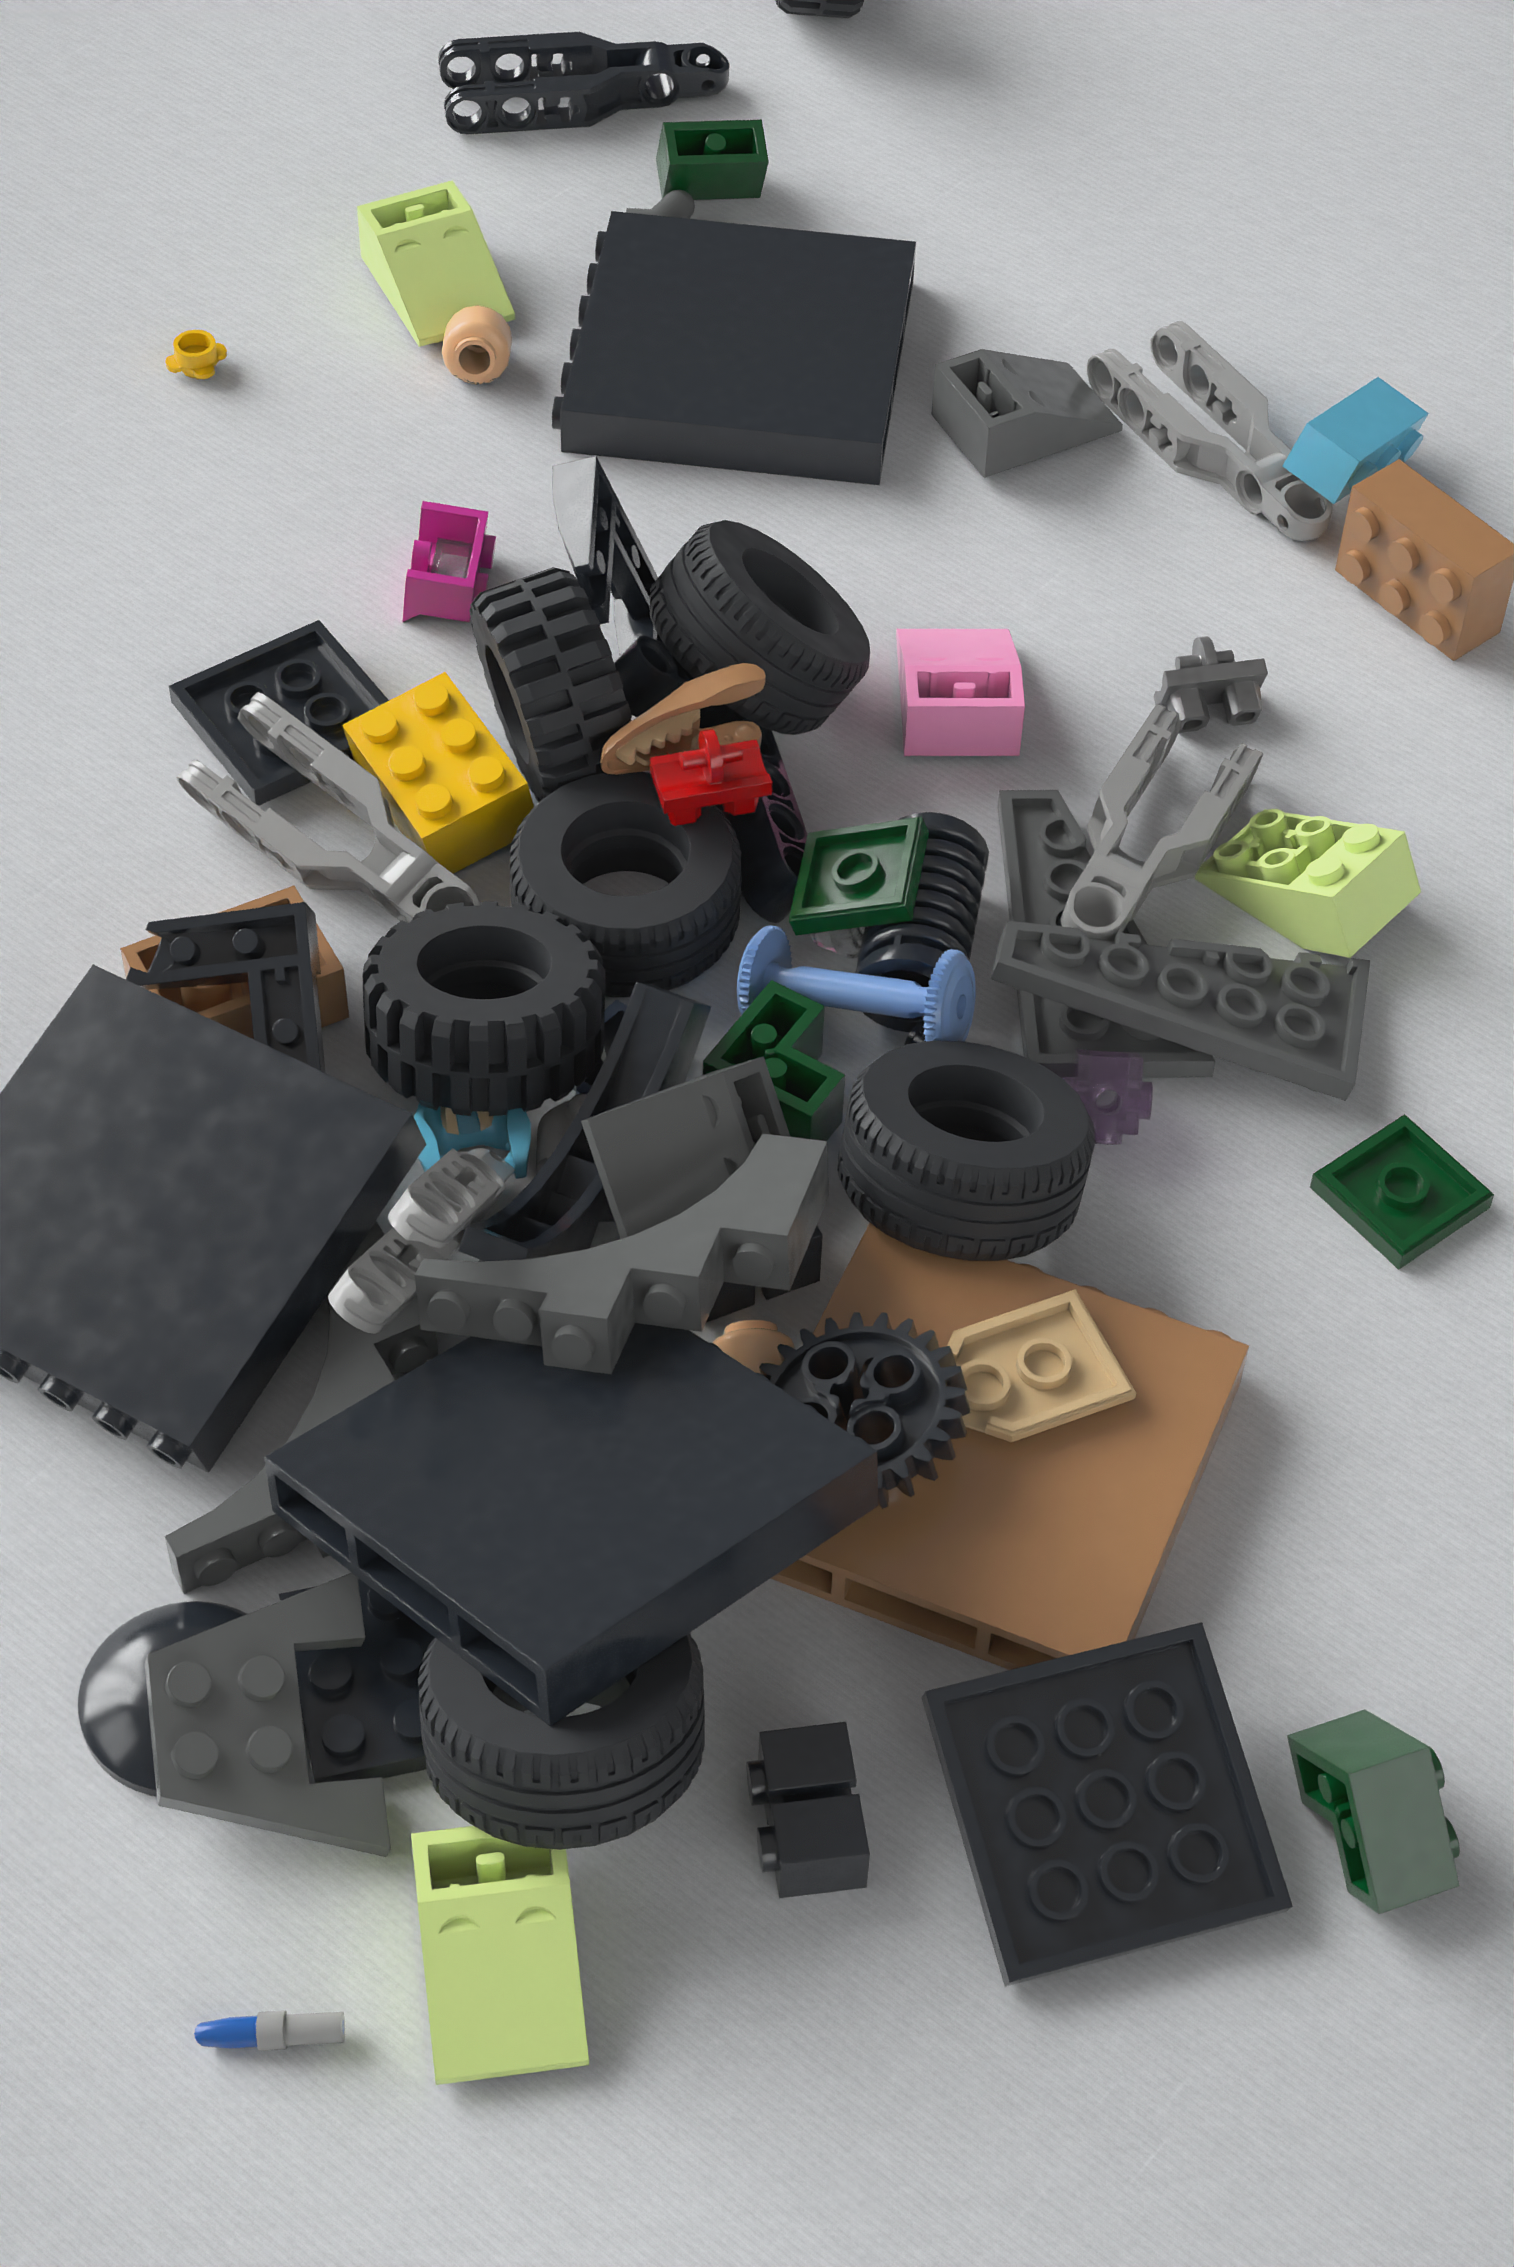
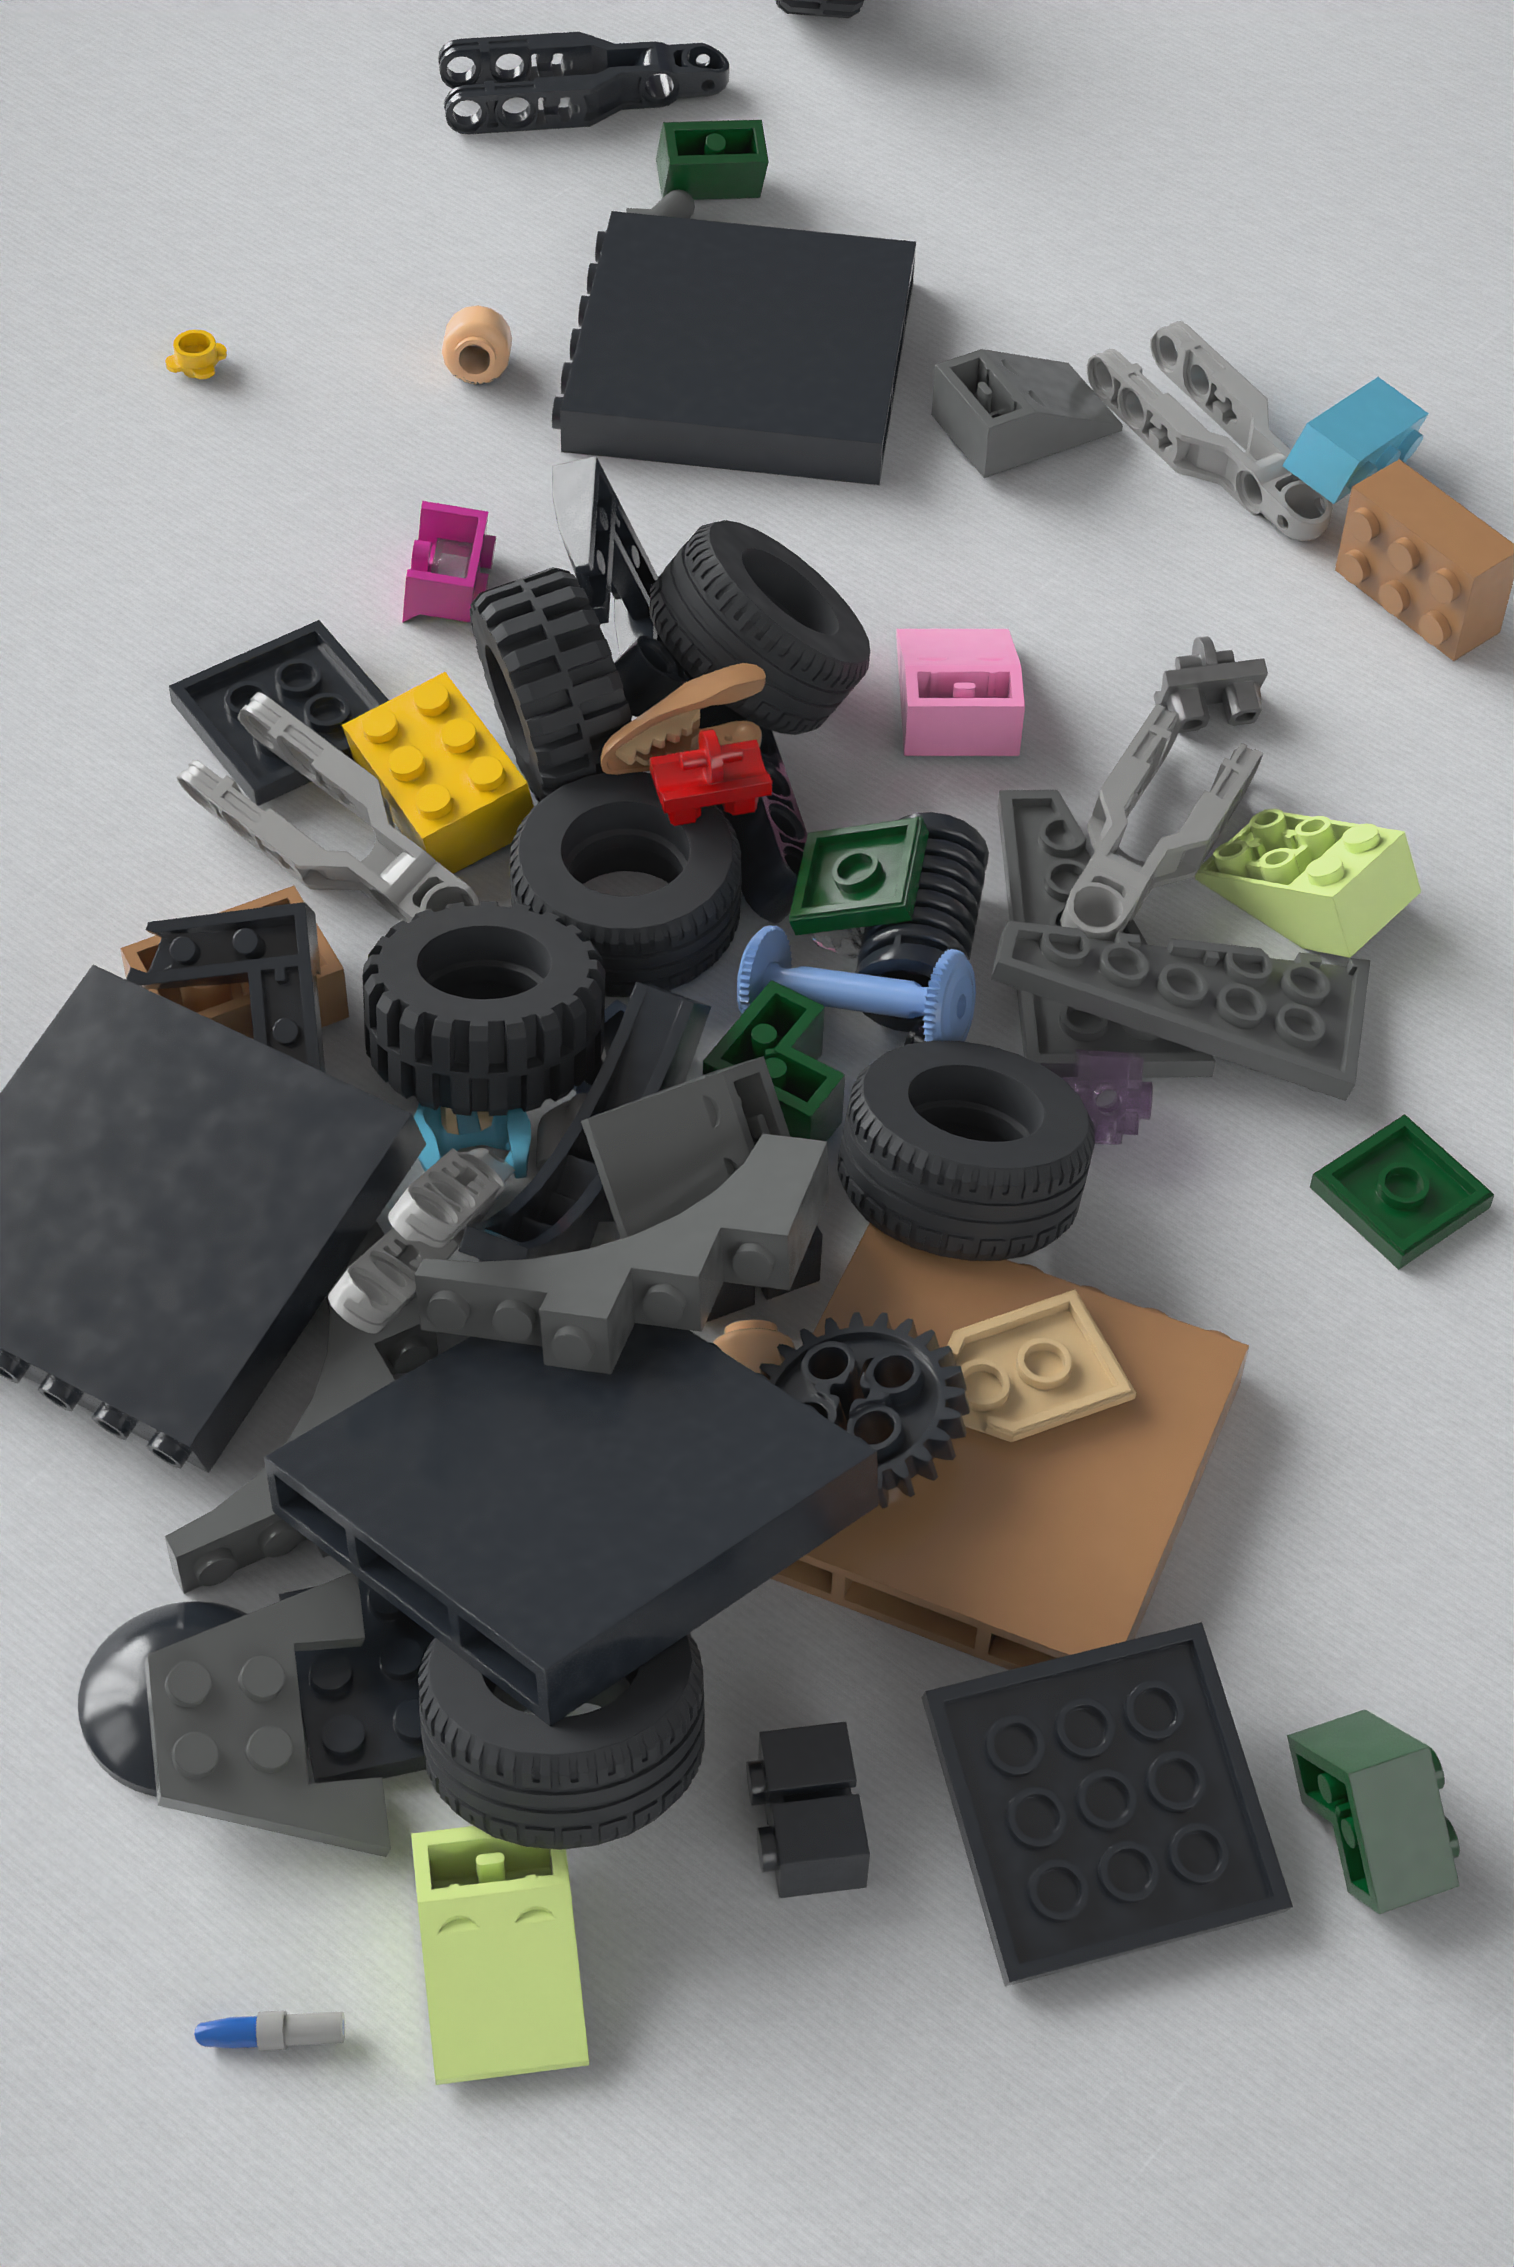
(430, 258): yellowish green slope -> none

